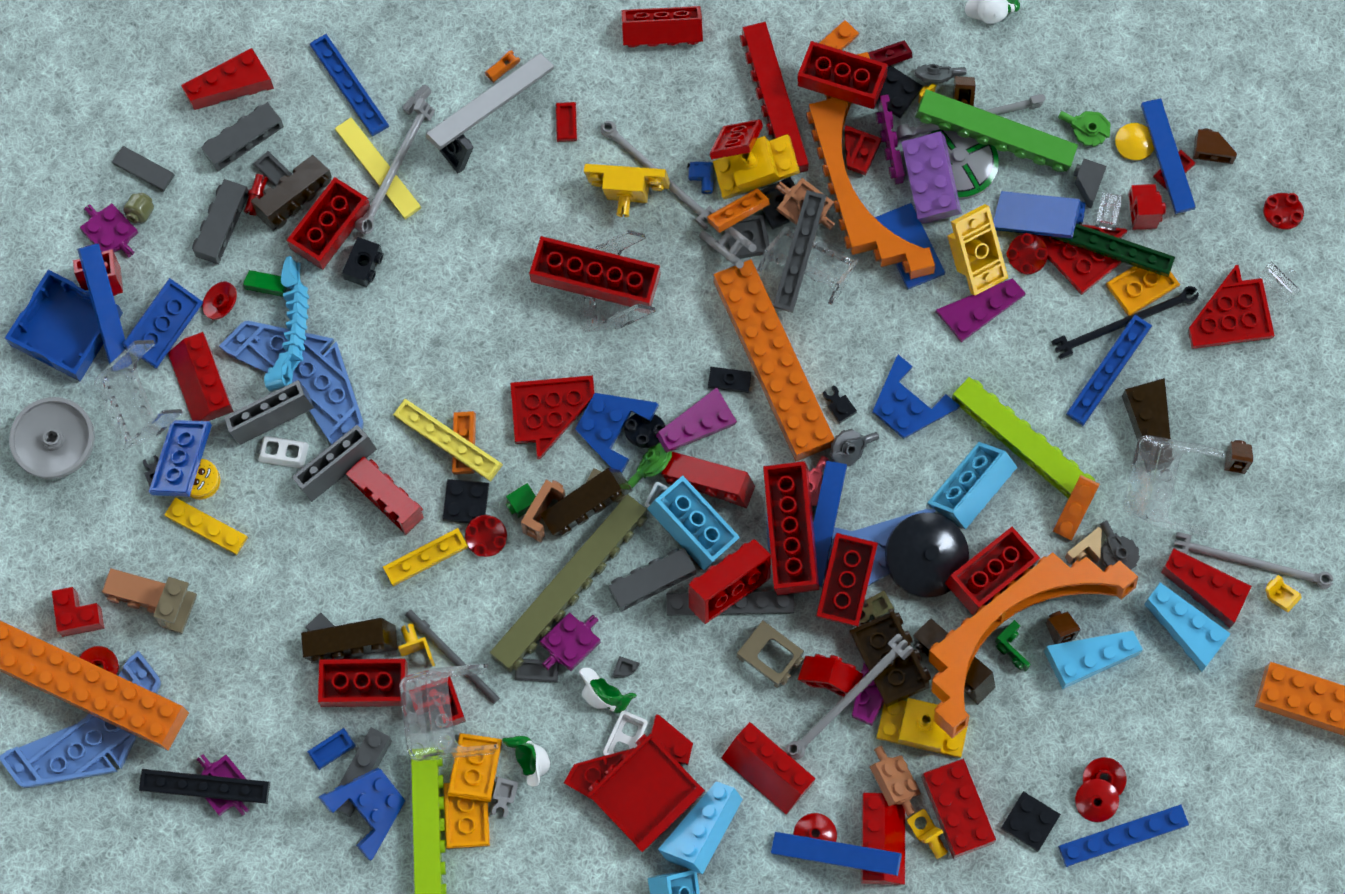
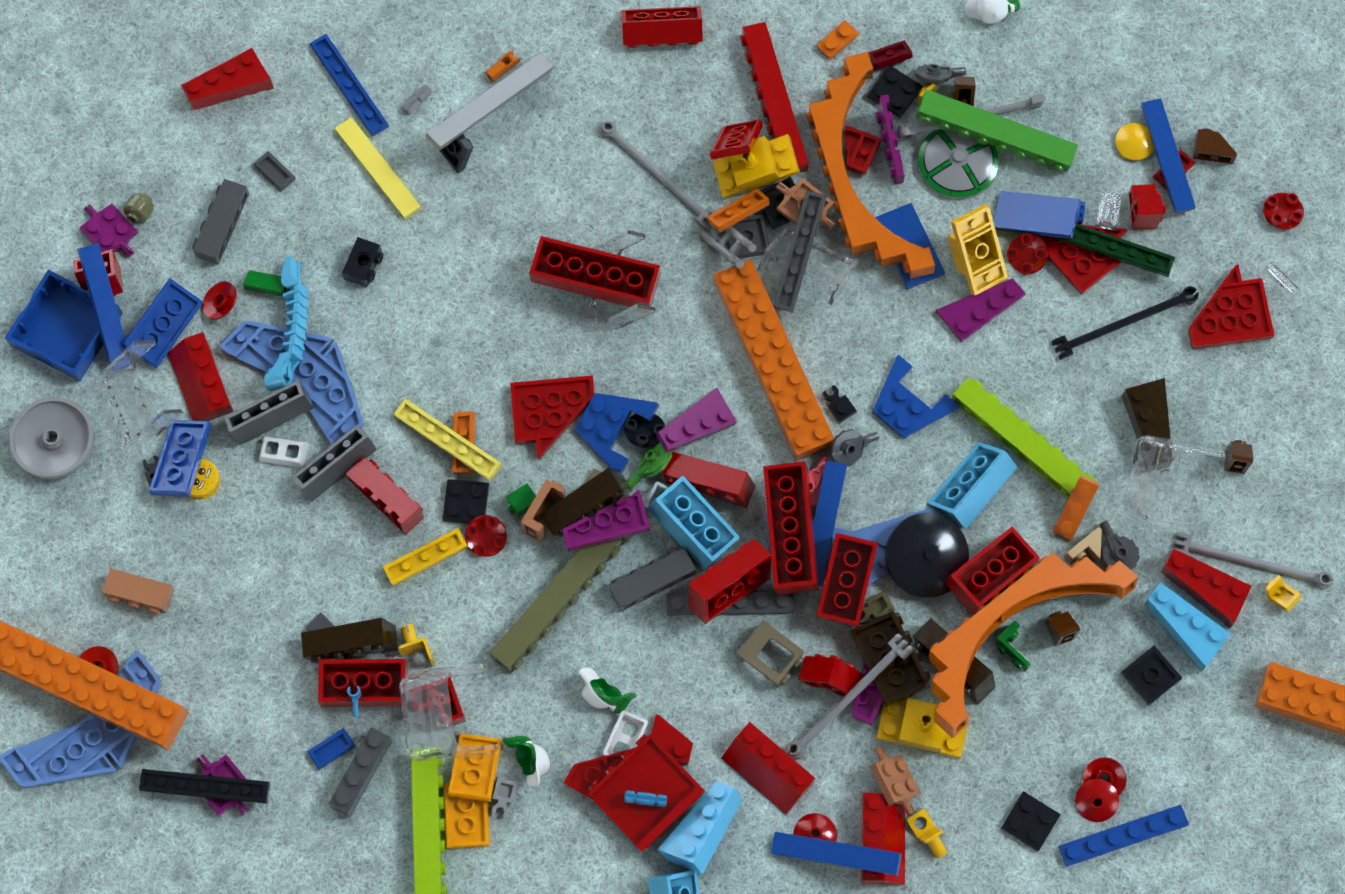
(72, 617): red brick -> none
(143, 168): dark grey tile -> none
(174, 605): dark tan window -> none
(206, 526): yellow plate -> none
(242, 136): dark grey brick -> none
(256, 191): red pin -> none
(291, 192): dark brown wedge -> none
(328, 223): red brick -> none
(355, 697): none -> dark azure hand
(375, 801): blue wing -> none
(424, 112): light grey hinge -> none
(424, 628): dark grey bar -> none
(534, 671): dark grey tile -> none
(566, 121): red tile -> none
(570, 642): magenta plate -> none
(615, 522): none -> magenta wing
(625, 667): dark grey tile -> none
(626, 183): yellow brick -> none
(645, 798): none -> dark azure axle
(702, 172): blue piece -> none
(729, 379): black plate -> none
(842, 75): red brick -> none
(931, 177): medium lavender brick -> none
(958, 808): red brick -> none
(1088, 179): dark grey slope -> none
(1089, 127): bright green piece -> none
(1090, 656): medium azure wedge -> none
(1109, 370): blue tile -> none
(1140, 288): light orange tile -> none
(1151, 675): none -> black plate

